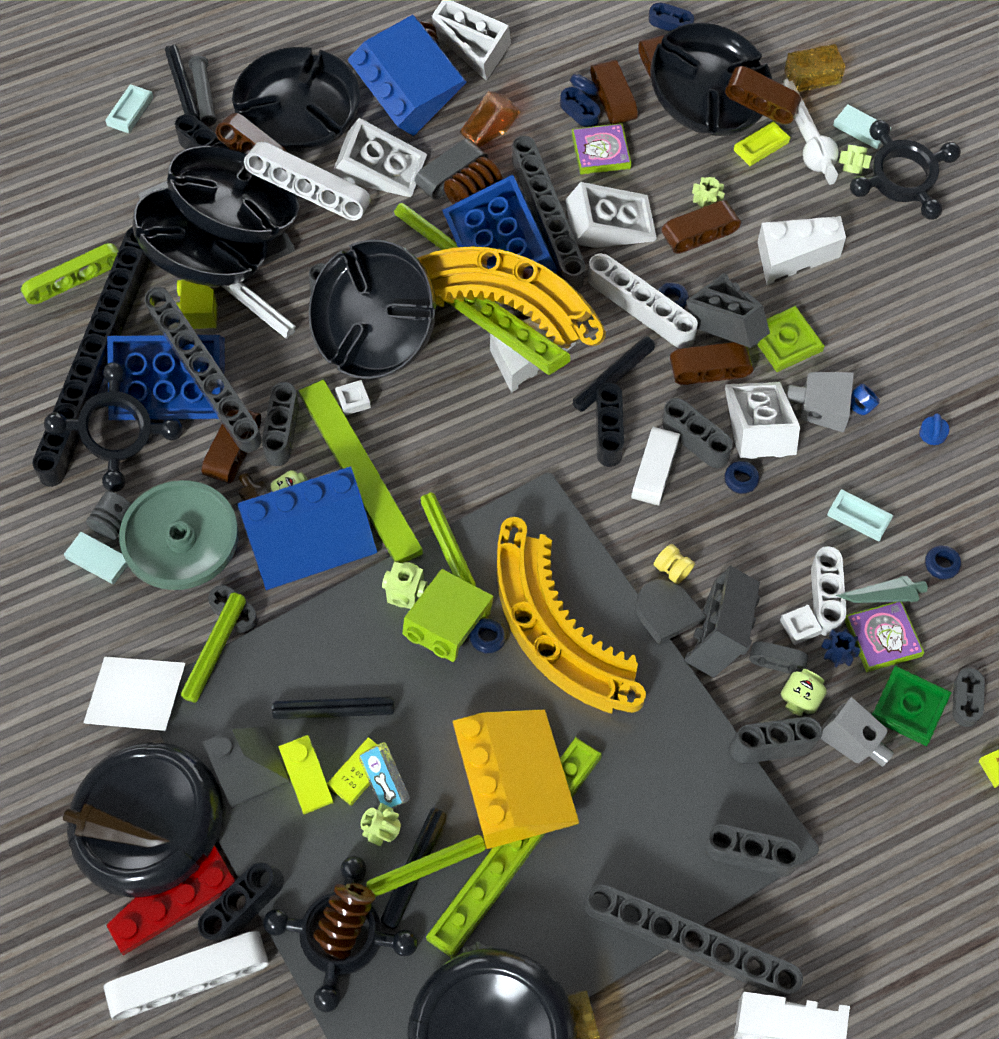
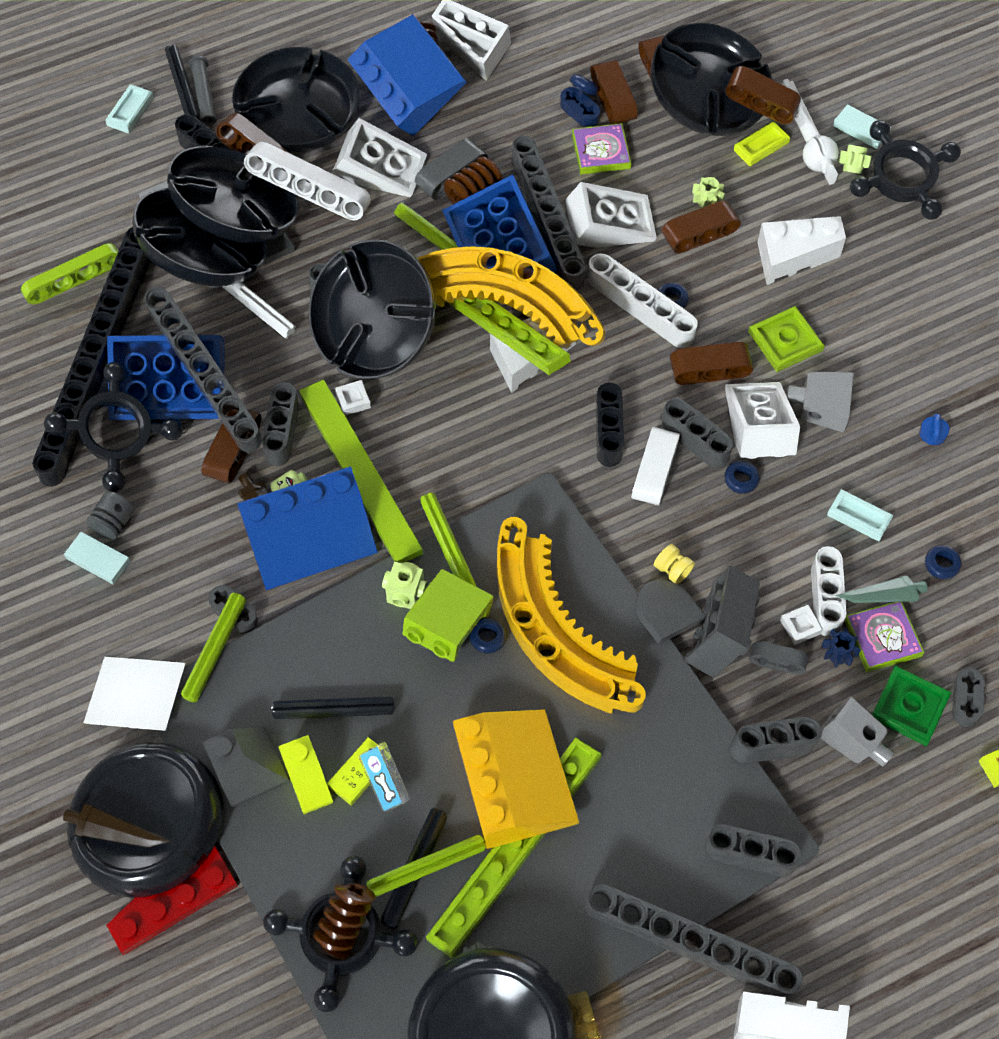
(179, 535): sand green dish -> none
(185, 975): white beam -> none
(197, 304): neon yellow slope -> none
(226, 905): black beam -> none
(380, 824): yellowish green gear -> none
(490, 118): clear orange slope -> none
(614, 372): black axle -> none
(670, 17): dark blue beam -> none
(729, 312): dark grey wedge -> none
(803, 692): yellowish green head -> none
(815, 67): clear yellow brick -> none
(866, 397): blue tile -> none

